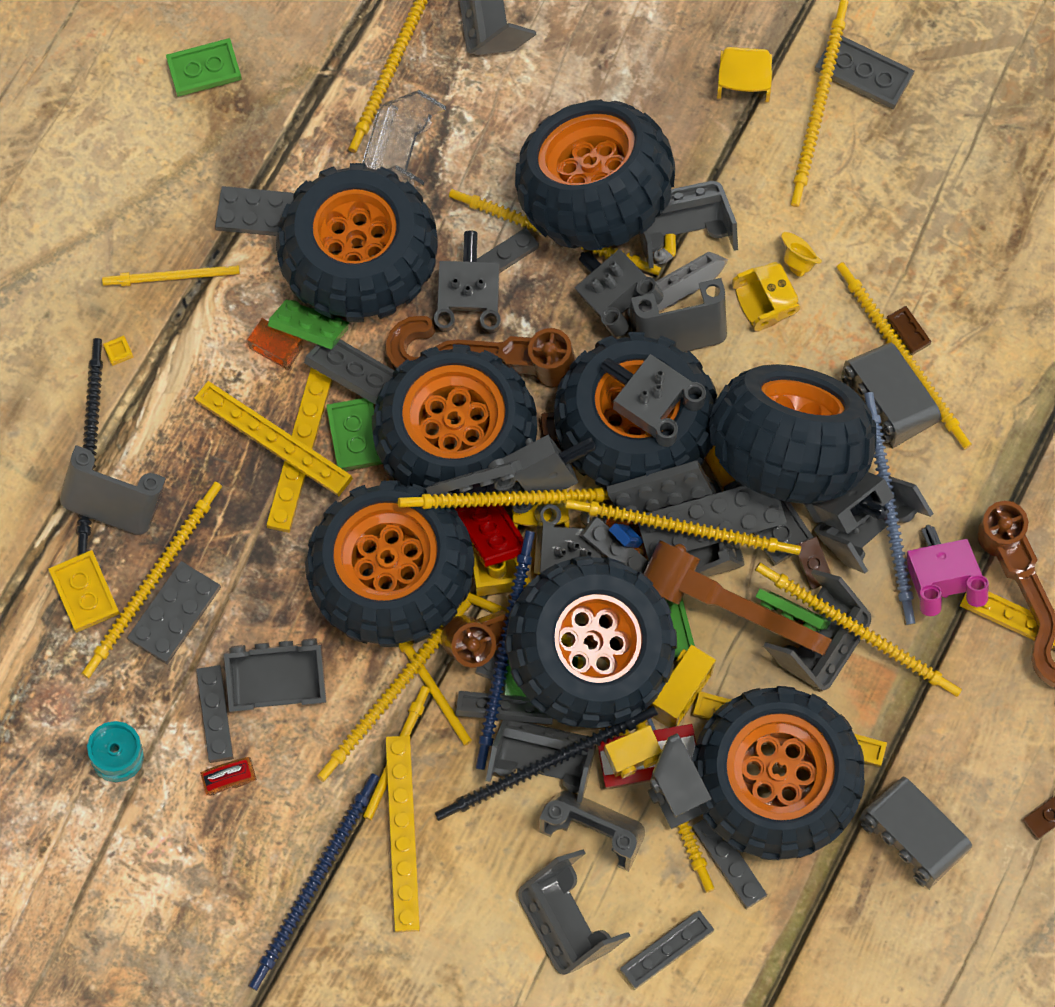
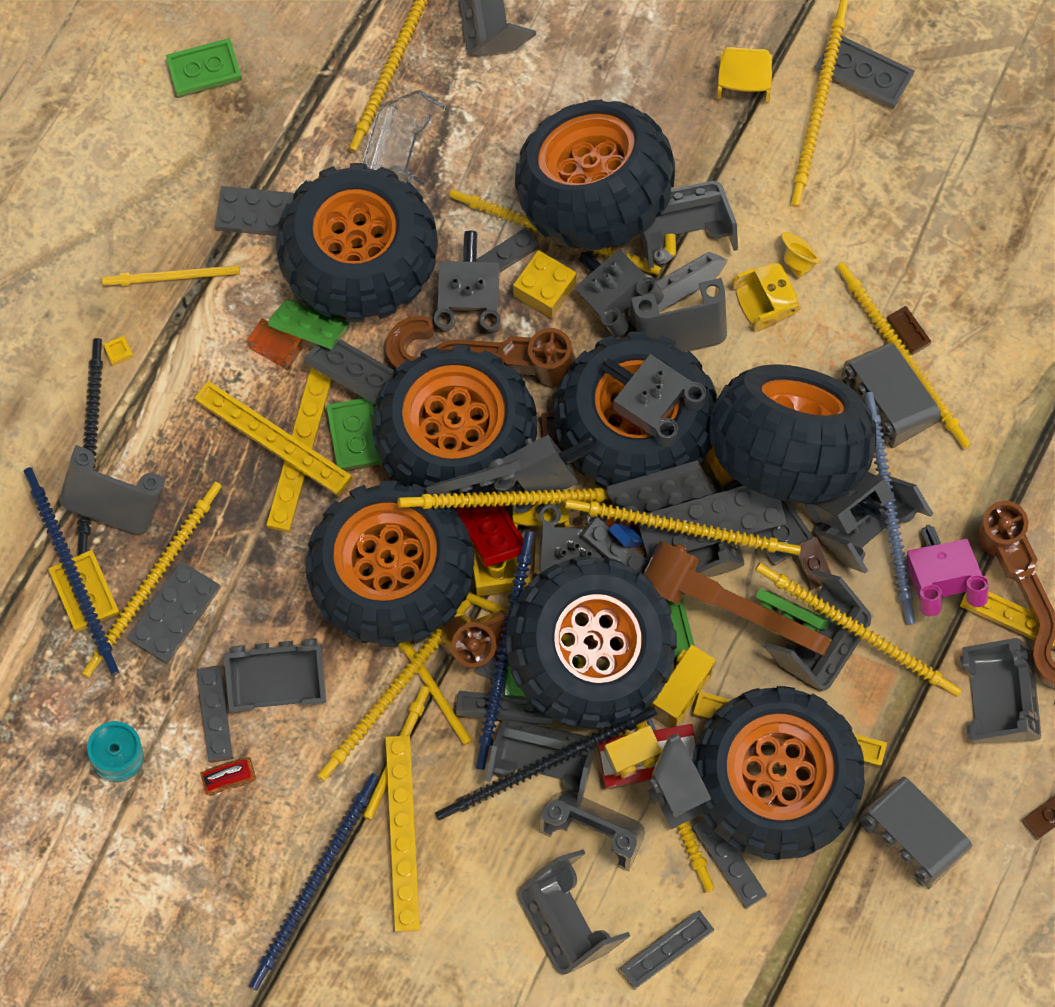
(104, 648): none -> dark blue hose
(544, 284): none -> yellow brick
(1002, 692): none -> dark grey windscreen

